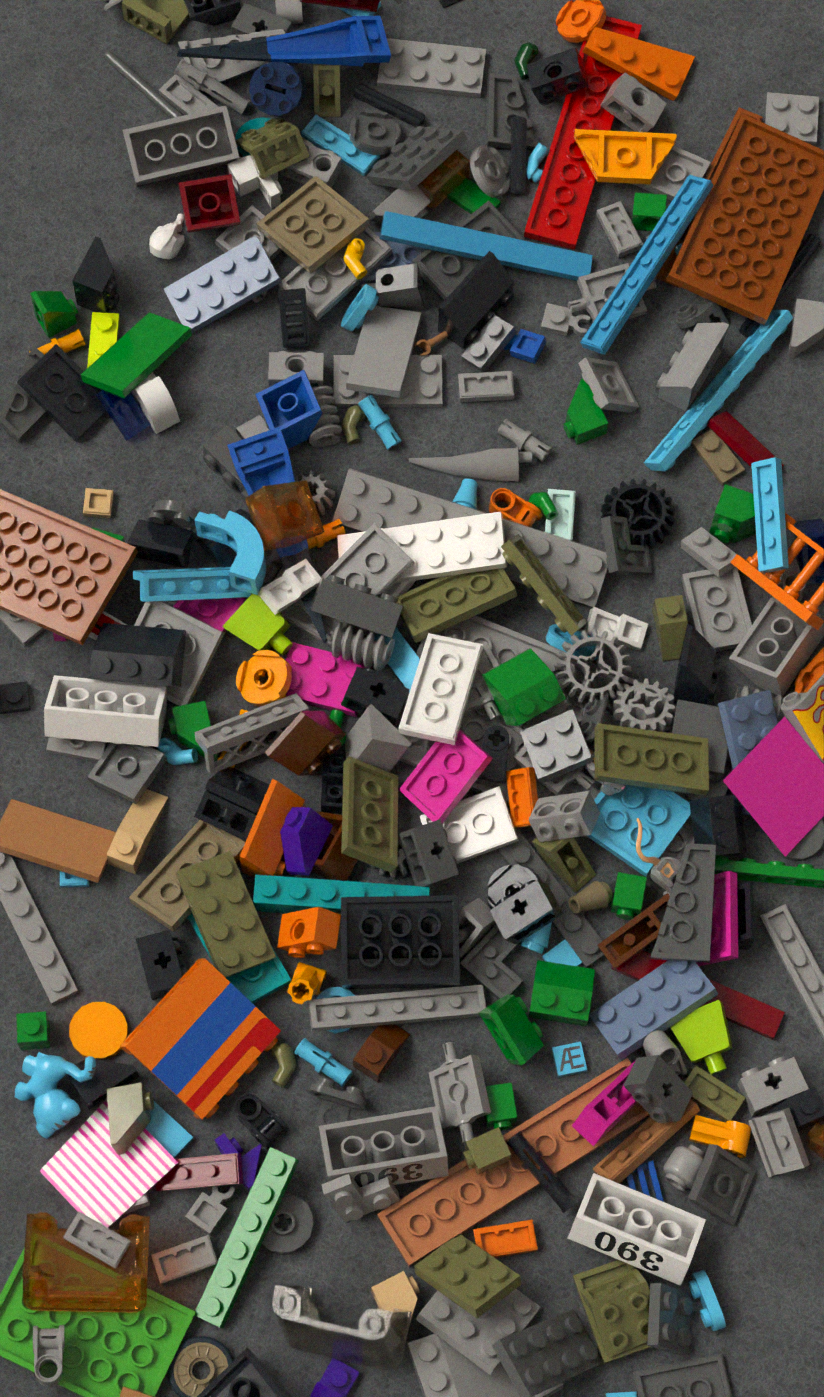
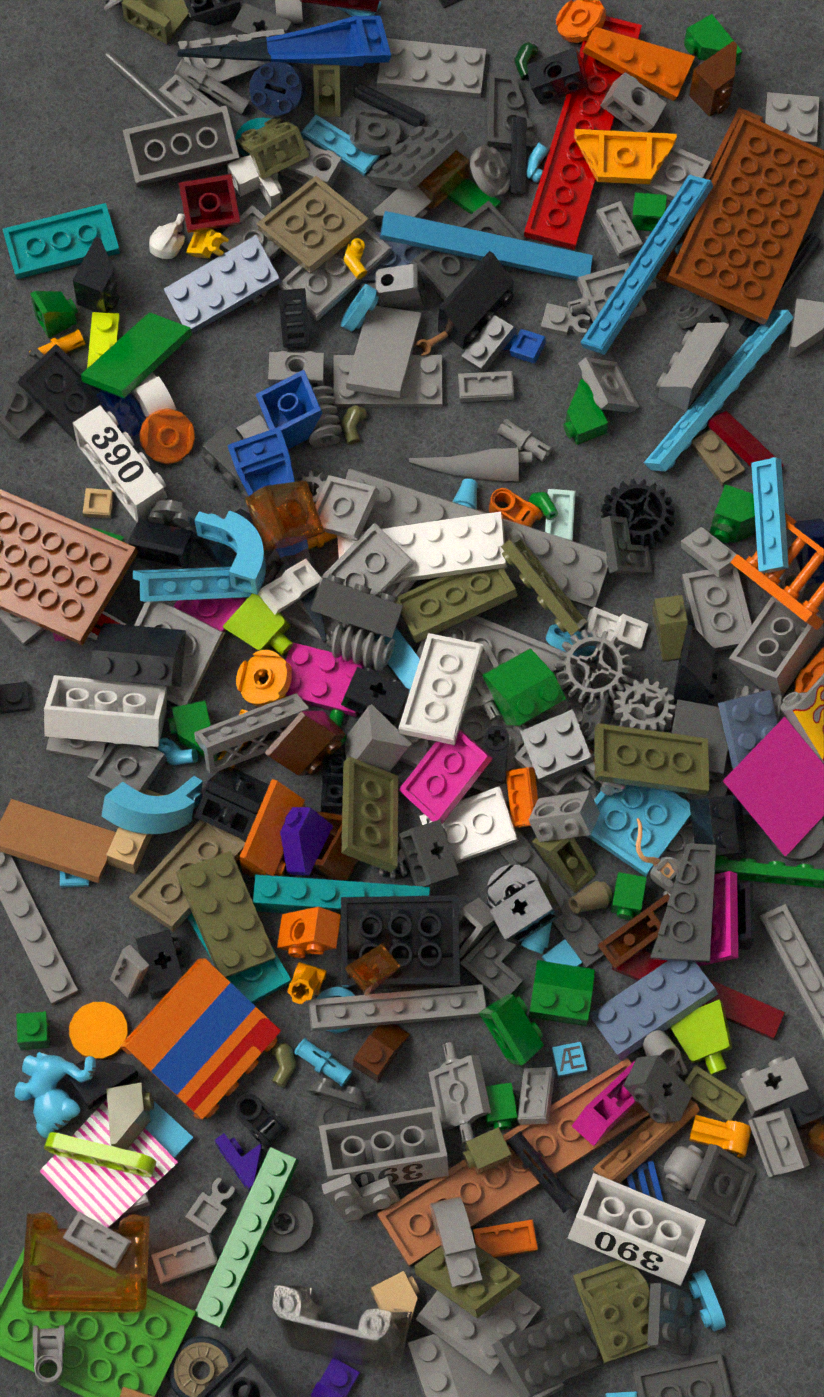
(58, 240): none -> teal plate
(100, 1154): none -> lime beam
(119, 463): none -> white brick
(129, 971): none -> light grey plate
(149, 813): none -> medium azure arch
(167, 436): none -> orange tile
(203, 1172): tile -> none
(205, 243): none -> yellow plate
(345, 506): none -> light grey plate
(372, 969): none -> clear orange slope
(379, 422): medium azure pin -> none
(457, 1241): none -> light grey arch
(536, 1096): none -> light grey plate
(708, 38): none -> green slope
(714, 81): none -> reddish brown slope

